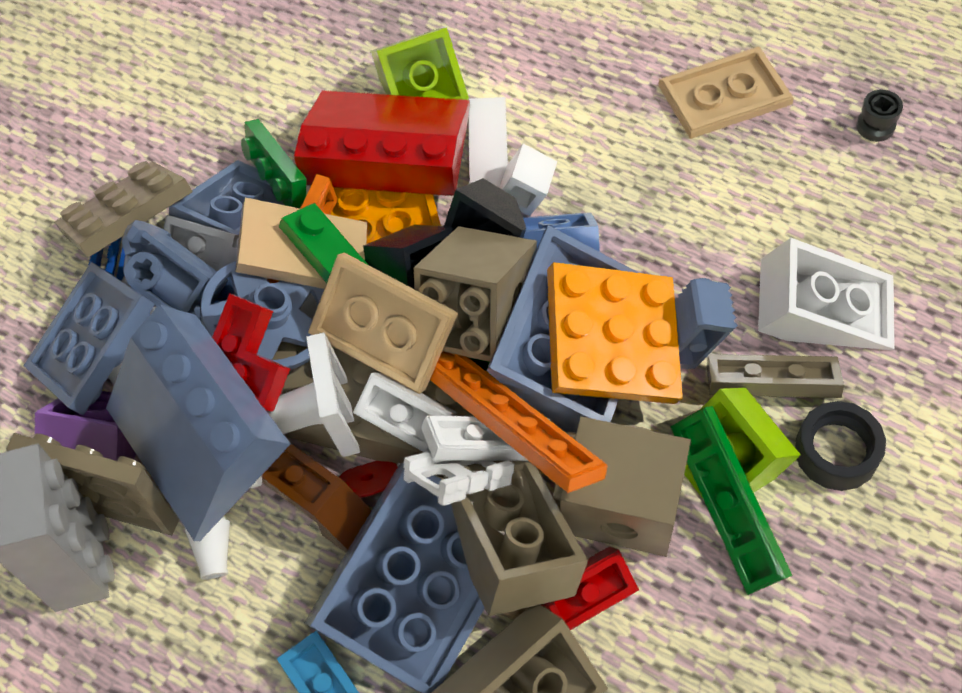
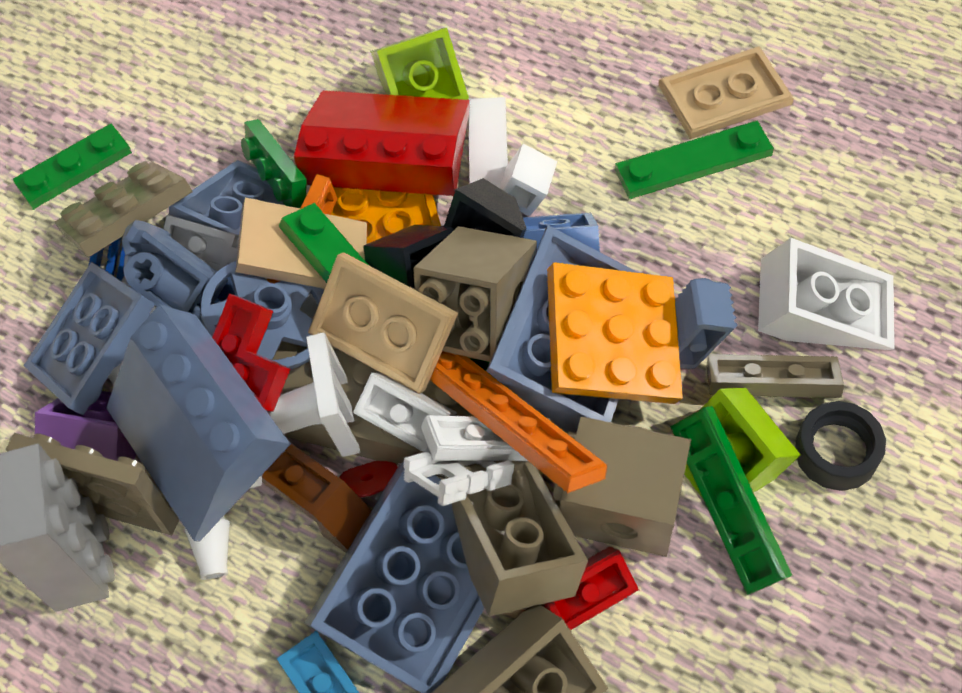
(72, 166): none -> green plate
(693, 159): none -> green plate
(879, 115): pearl dark grey wheel -> none

